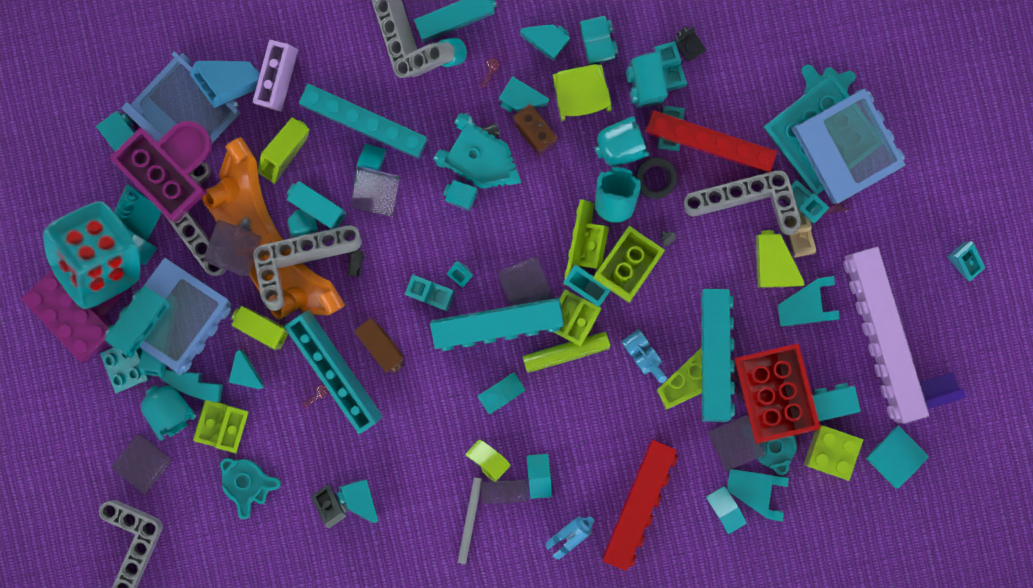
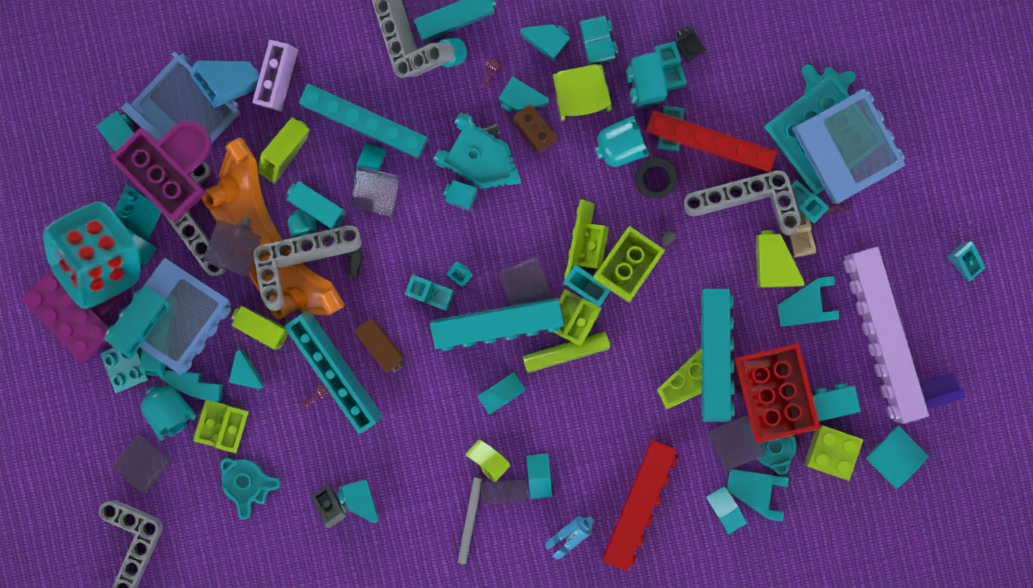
(616, 194): teal cylinder -> none
(643, 355): dark azure beam -> none

